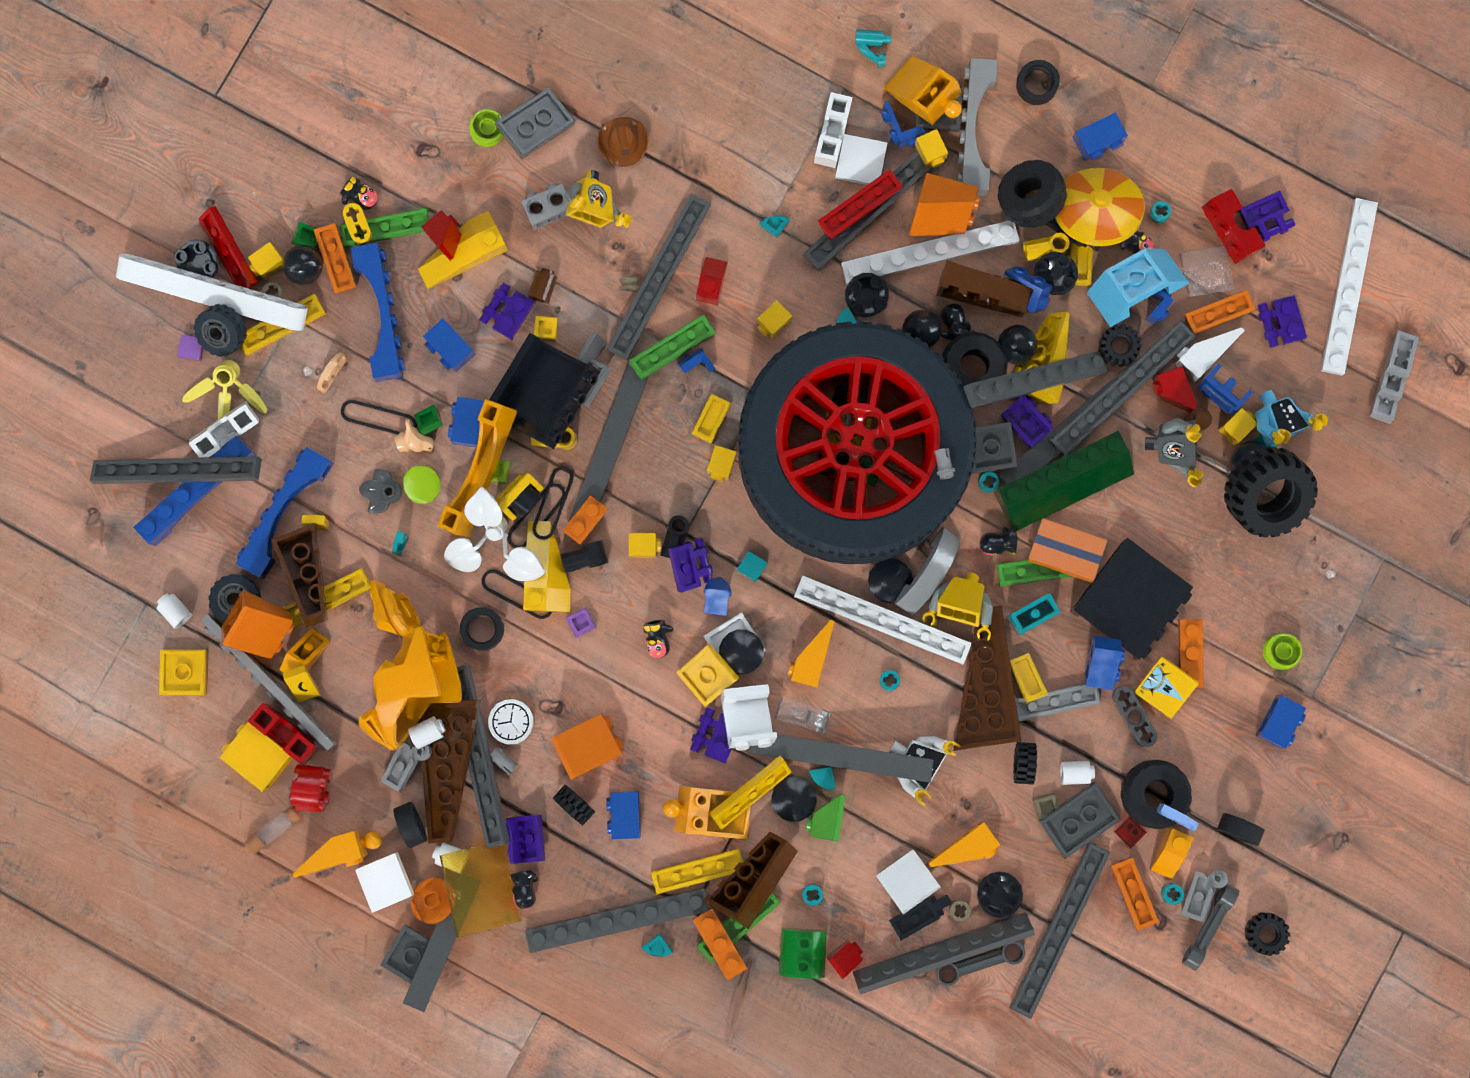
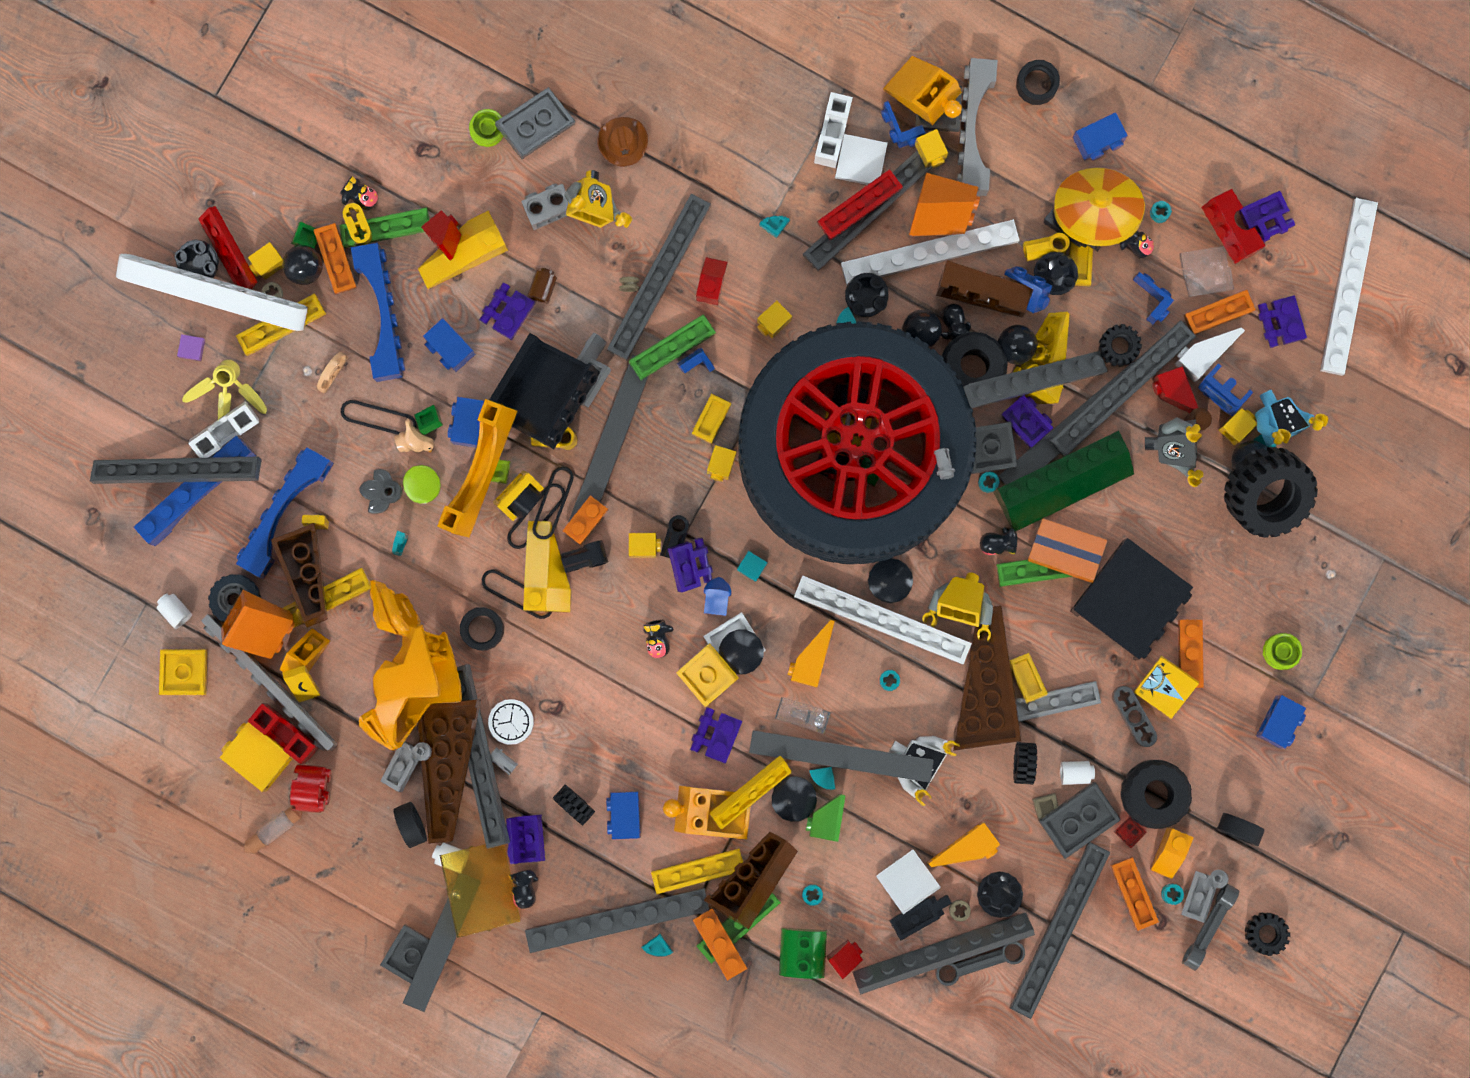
(220, 330): black wheel -> none
(341, 849): light orange slope -> none
(384, 882): white tile -> none
(426, 732): white brick -> none
(431, 901): orange tile -> none
(484, 510): white plant -> none
(546, 328): yellow tile -> none
(580, 622): medium lavender tile -> none
(587, 746): orange slope -> none
(747, 717): white panel -> none
(872, 38): teal plant -> none
(931, 573): light grey slope -> none
(1033, 614): teal brick -> none
(1036, 209): black tyre -> none
(1103, 663): blue brick -> none
(1133, 282): medium azure slope -> none
(1177, 816): light blue tile -> none
(1394, 376): light grey slope -> none

